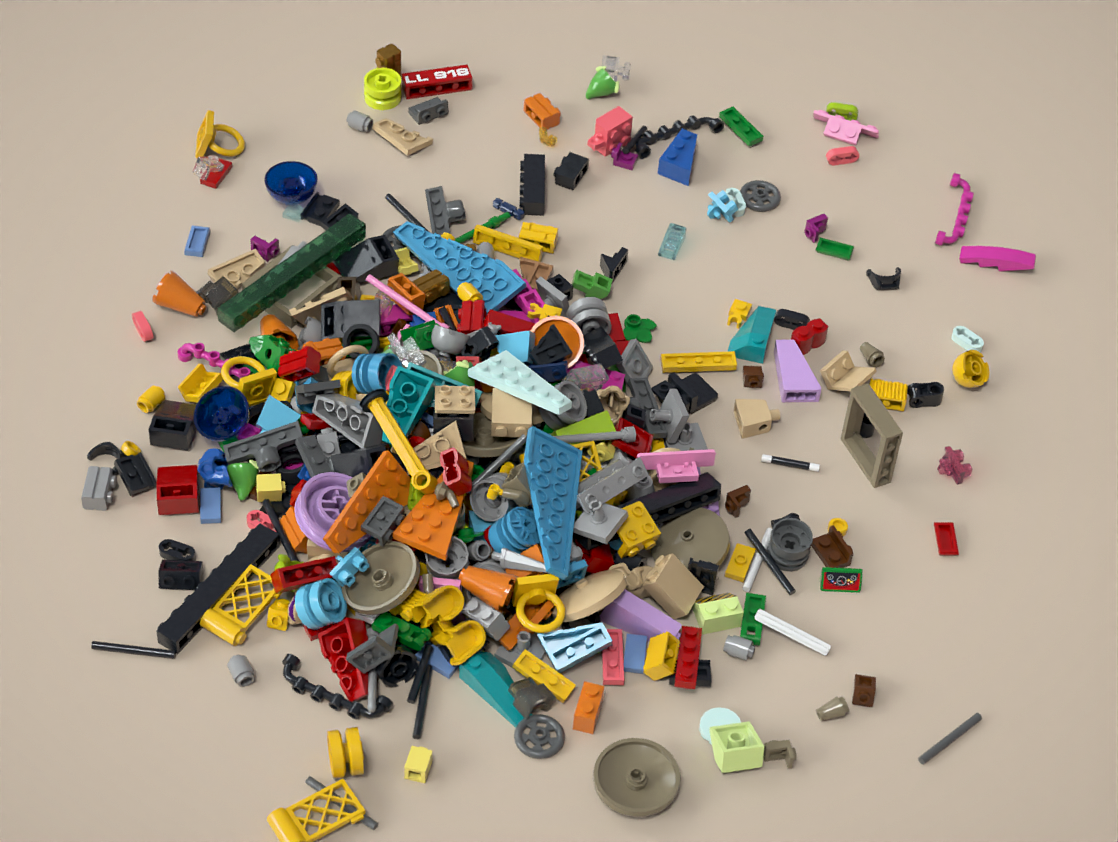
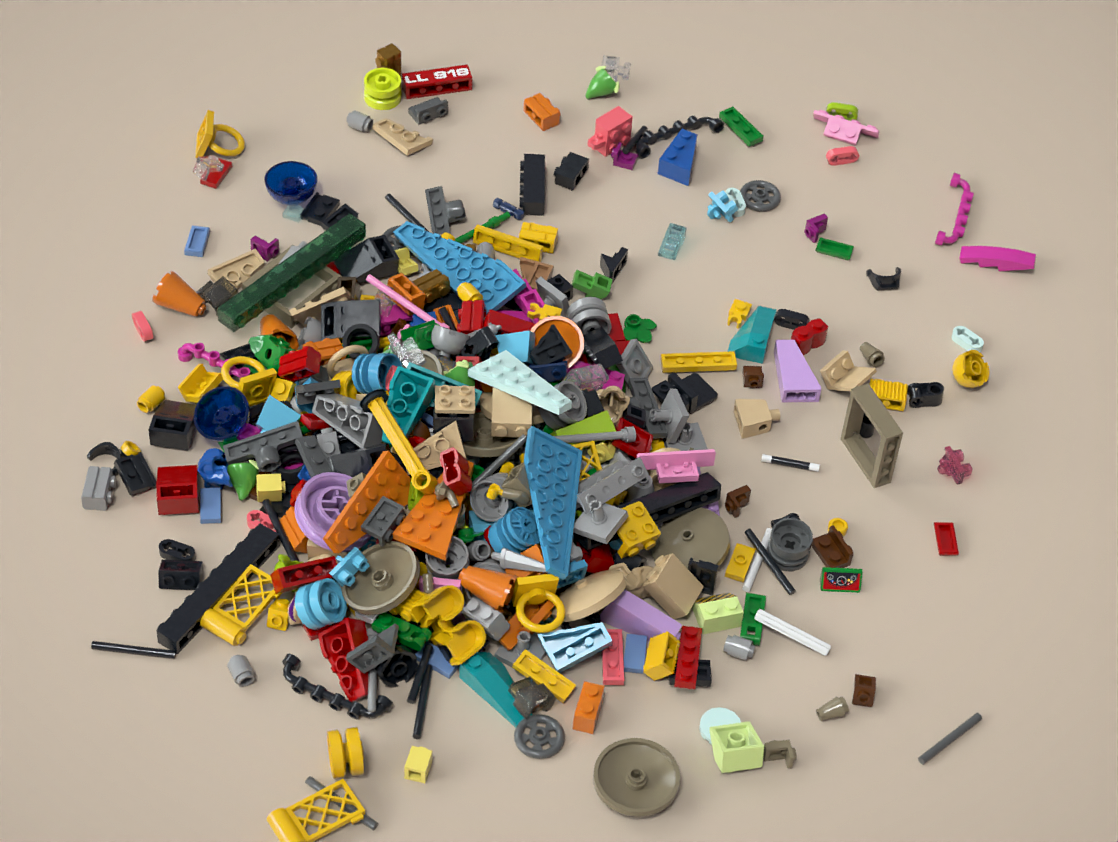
(545, 139): clear yellow arm -> none

